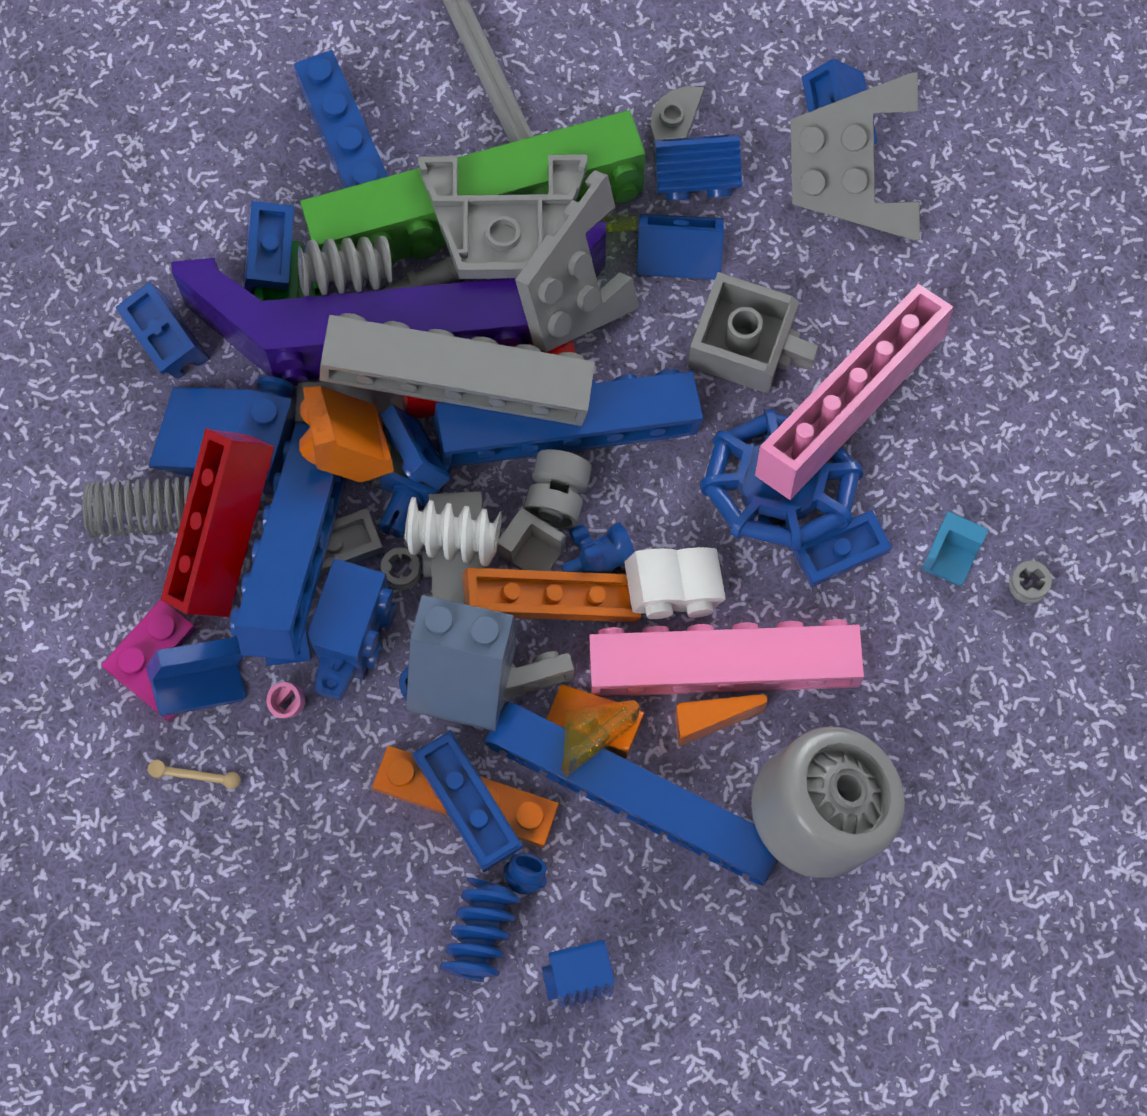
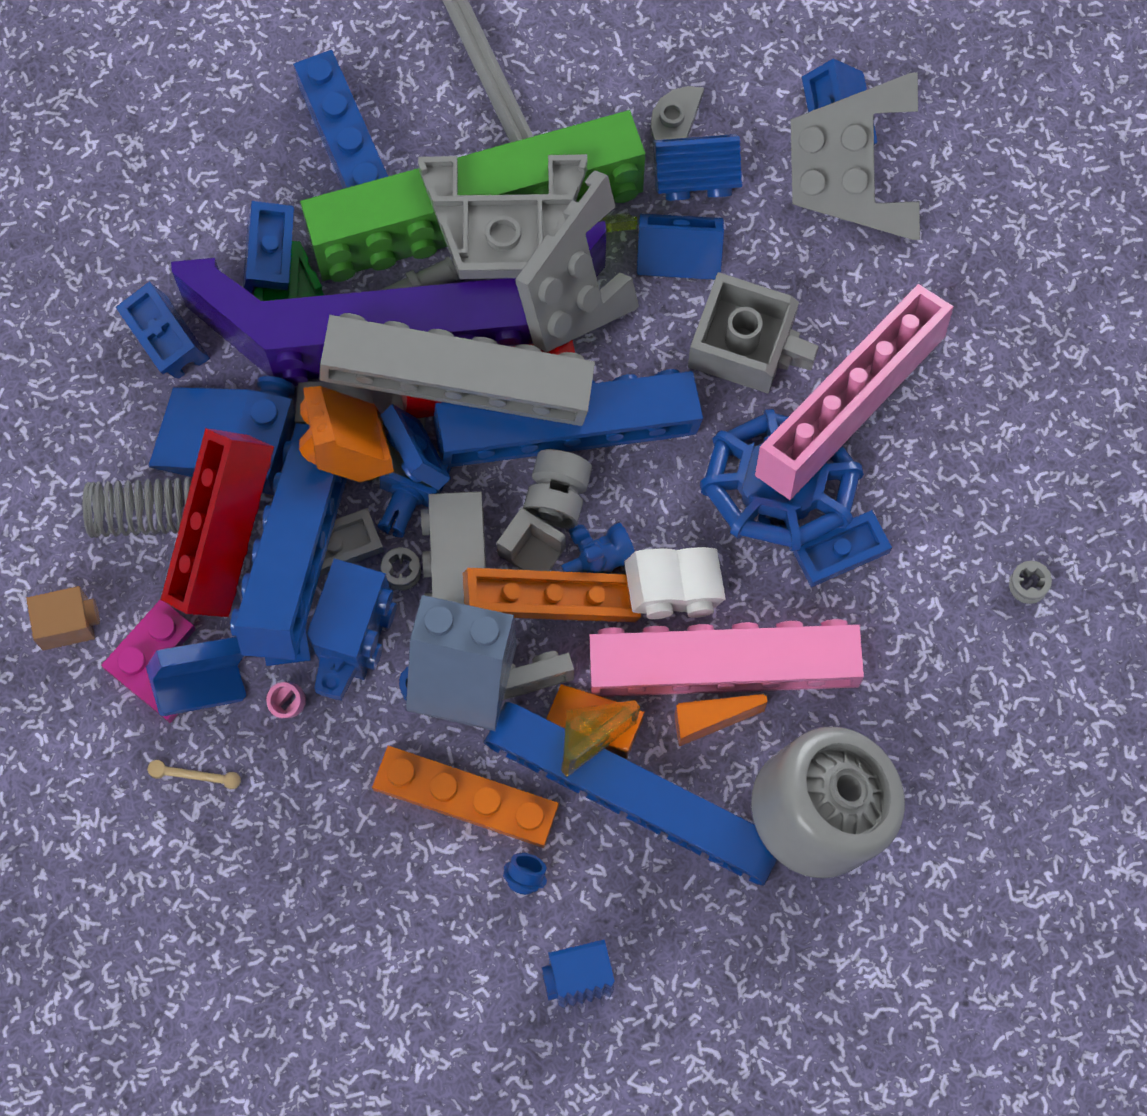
(62, 618): none -> medium nougat brick
(344, 265): light grey piece -> none
(451, 532): white piece -> none
(467, 801): blue tile -> none
(480, 931): blue piece -> none
(954, 548): dark azure panel -> none

